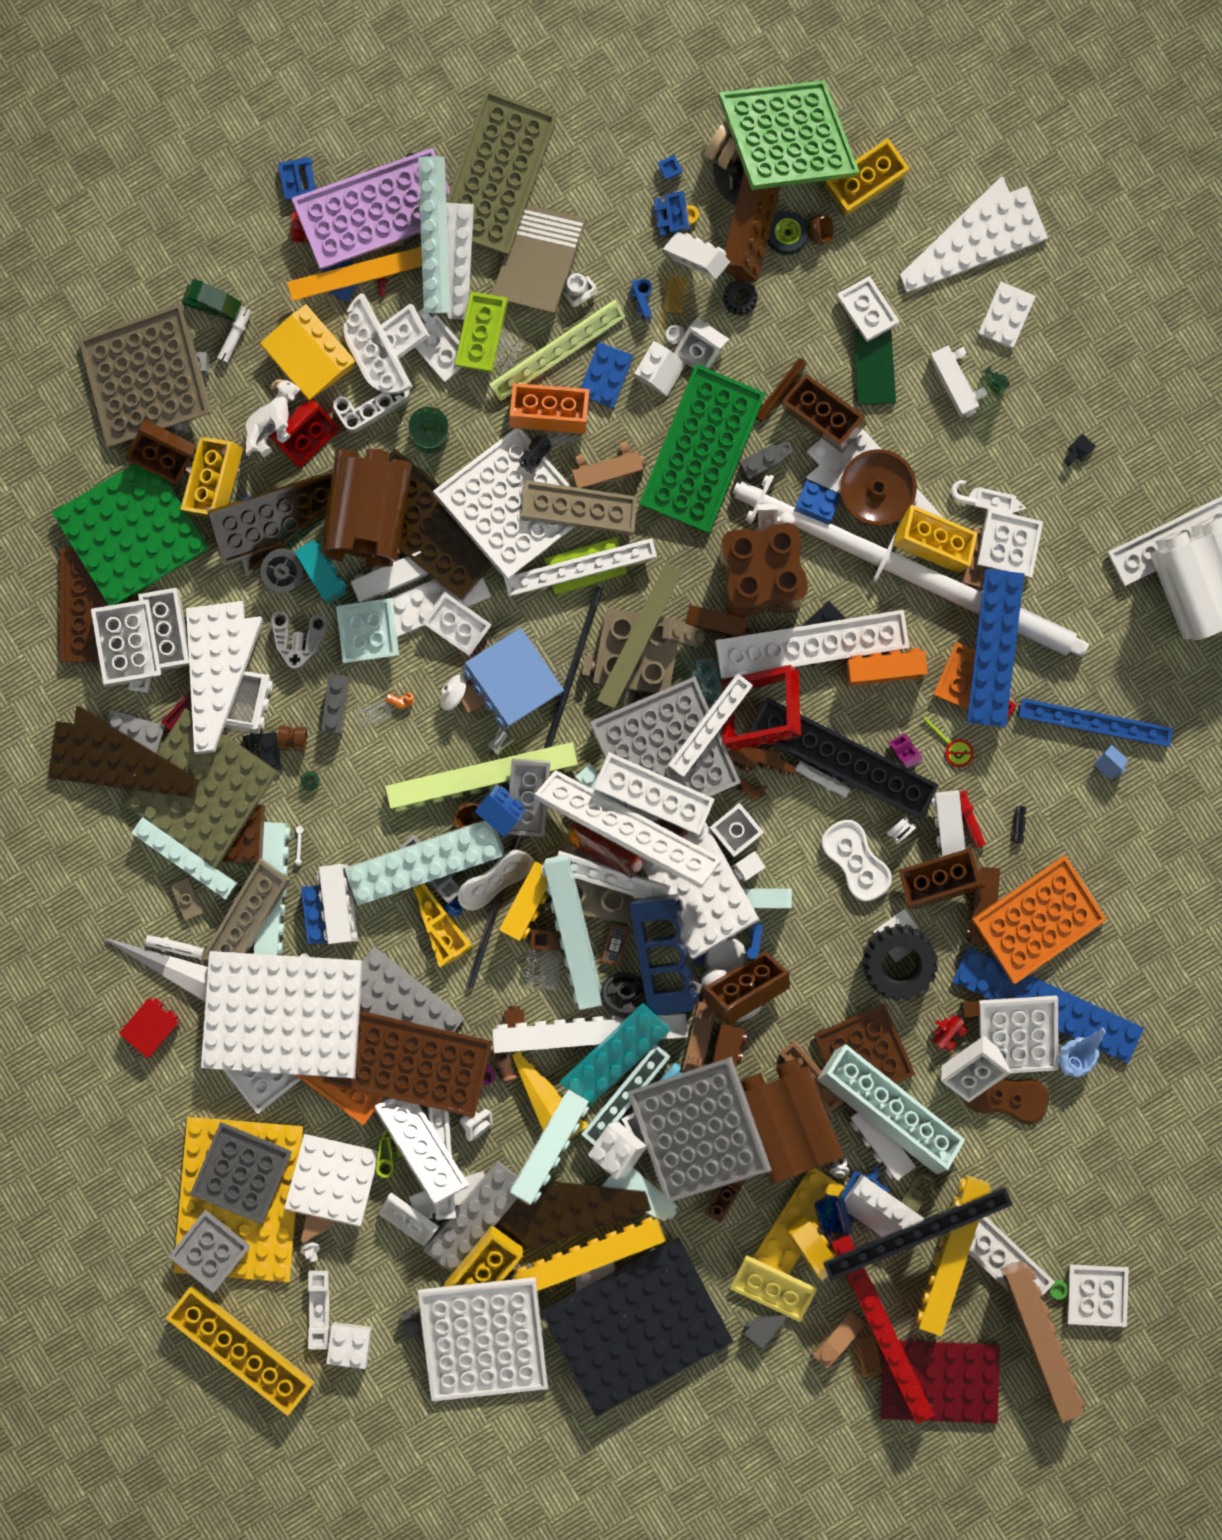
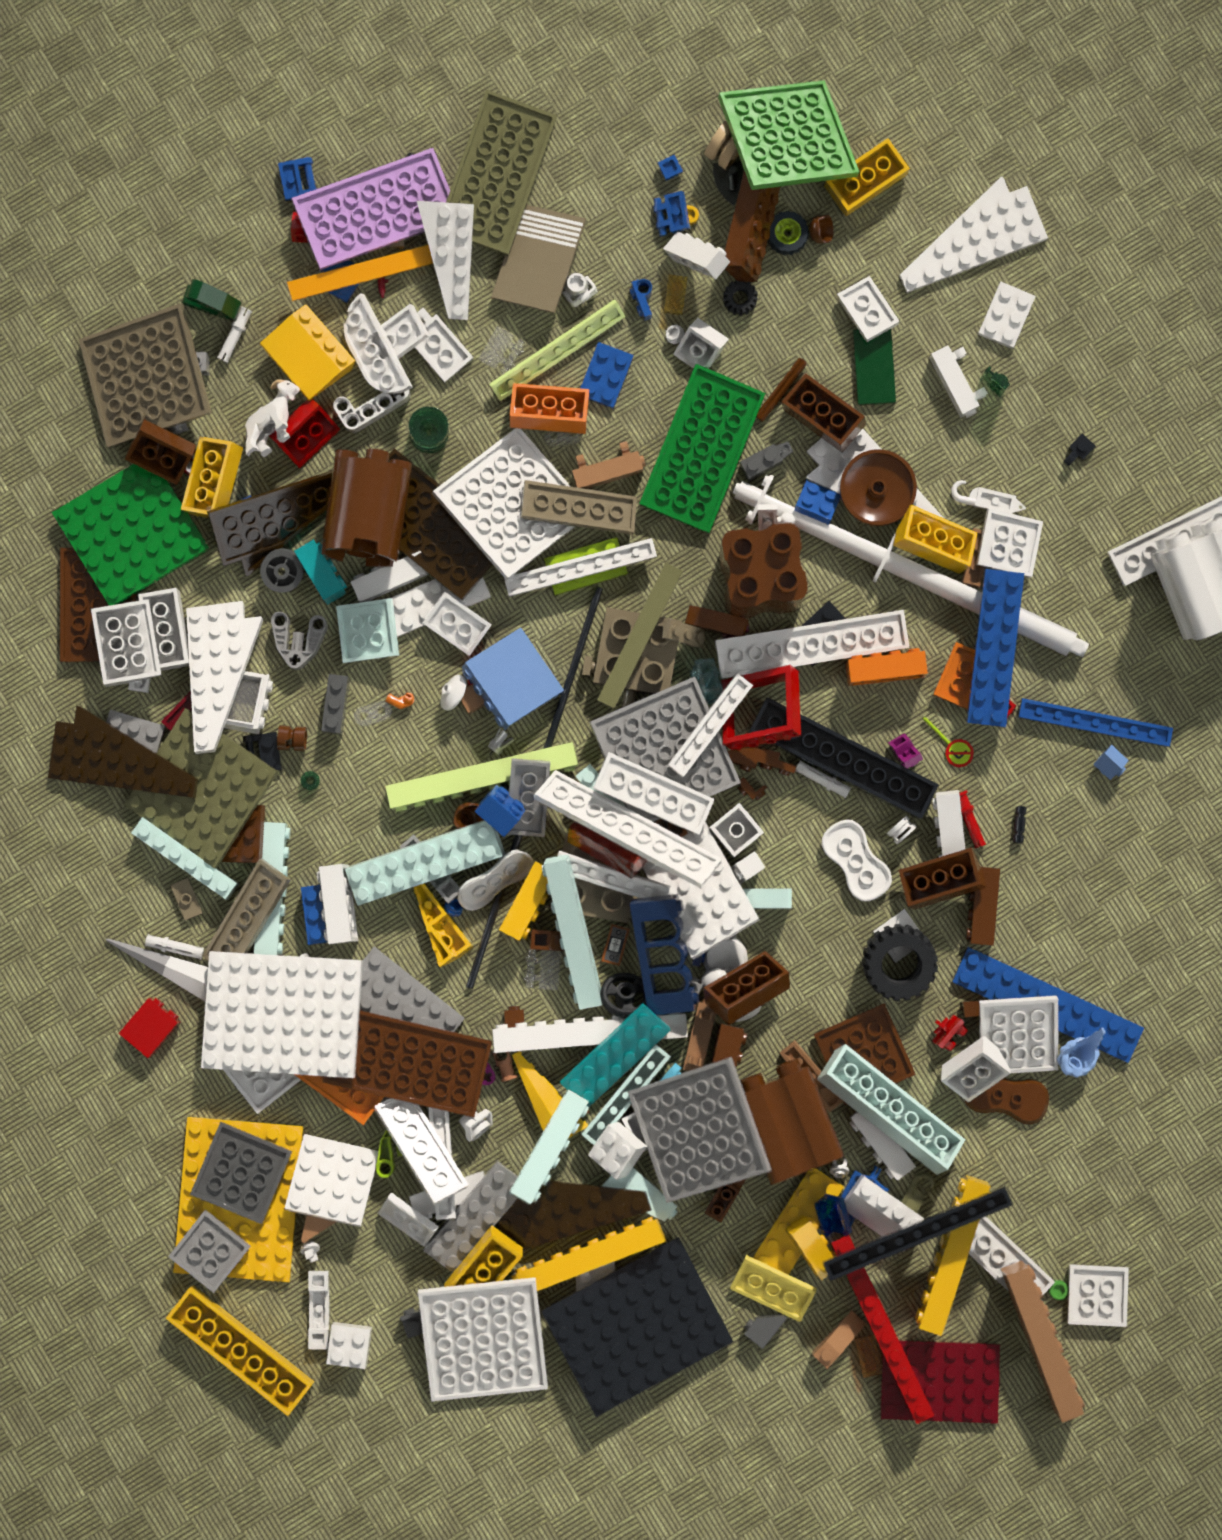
(299, 830): white hinge -> none
(434, 234): light aqua brick -> none
(481, 332): lime plate -> none
(540, 447): black hinge -> none
(659, 369): white slope -> none
(755, 936): blue plate -> none
(1039, 919): orange plate -> none

